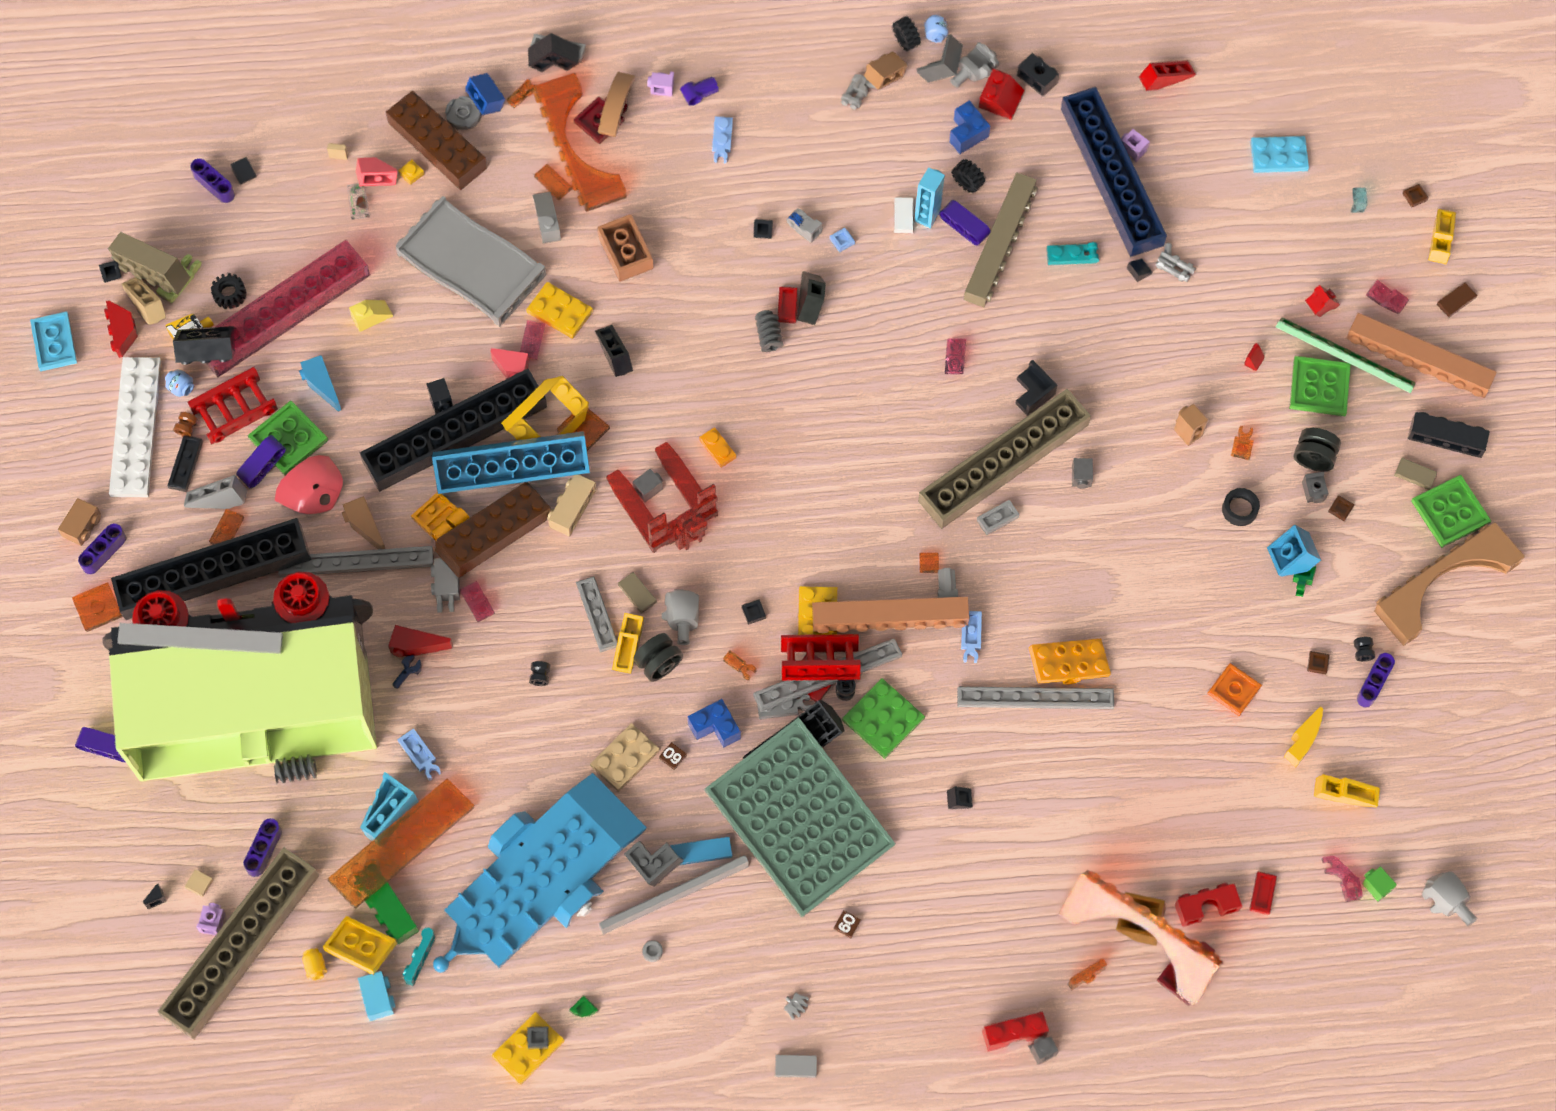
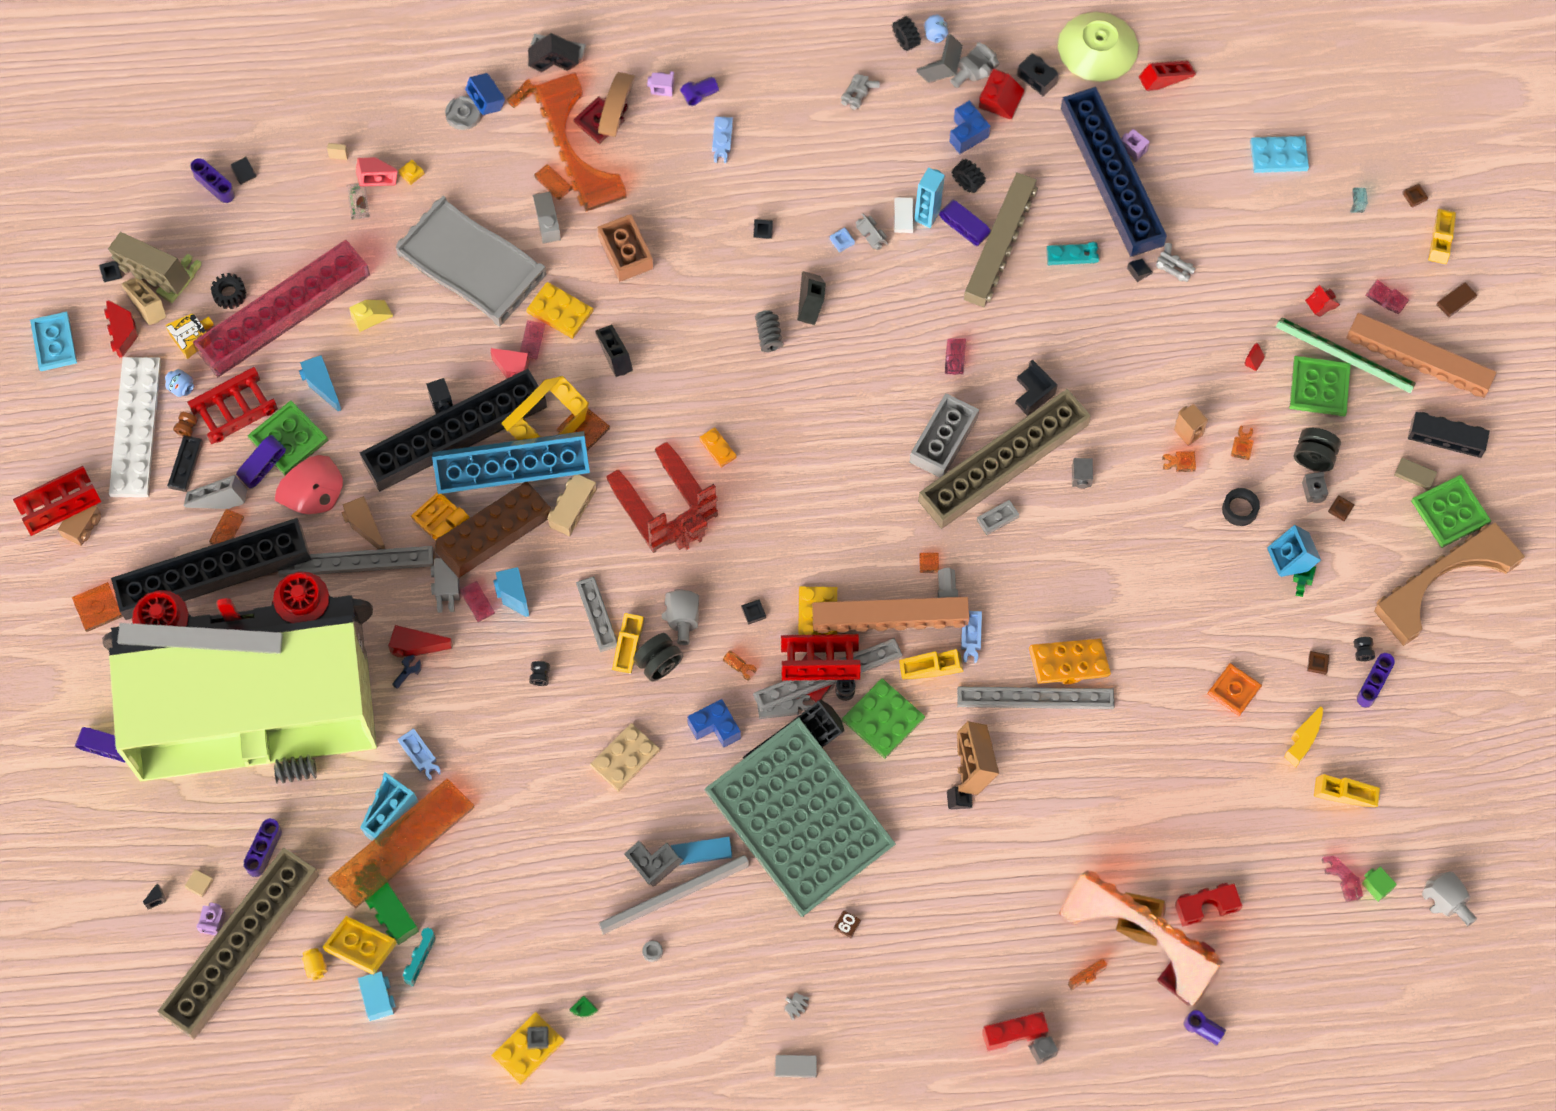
(61, 509): none -> red fence
(106, 540): dark purple beam -> none
(204, 344): black slope -> none
(436, 140): reddish brown brick -> none
(511, 591): none -> dark azure slope
(543, 874): dark azure piece -> none
(637, 592): dark tan tile -> none
(648, 485): flat silver brick -> none
(672, 756): reddish brown tile -> none
(787, 304): red tile -> none
(804, 225): light grey leg -> none
(876, 236): none -> light grey hinge
(885, 70): medium nougat brick -> none
(931, 665): none -> yellow slope
(944, 435): none -> light grey brick
(977, 758): none -> medium nougat wedge
(1095, 58): none -> yellowish green dish
(1183, 461): none -> clear orange plate
(1206, 1028): none -> dark purple piece
(1263, 893): red tile -> none

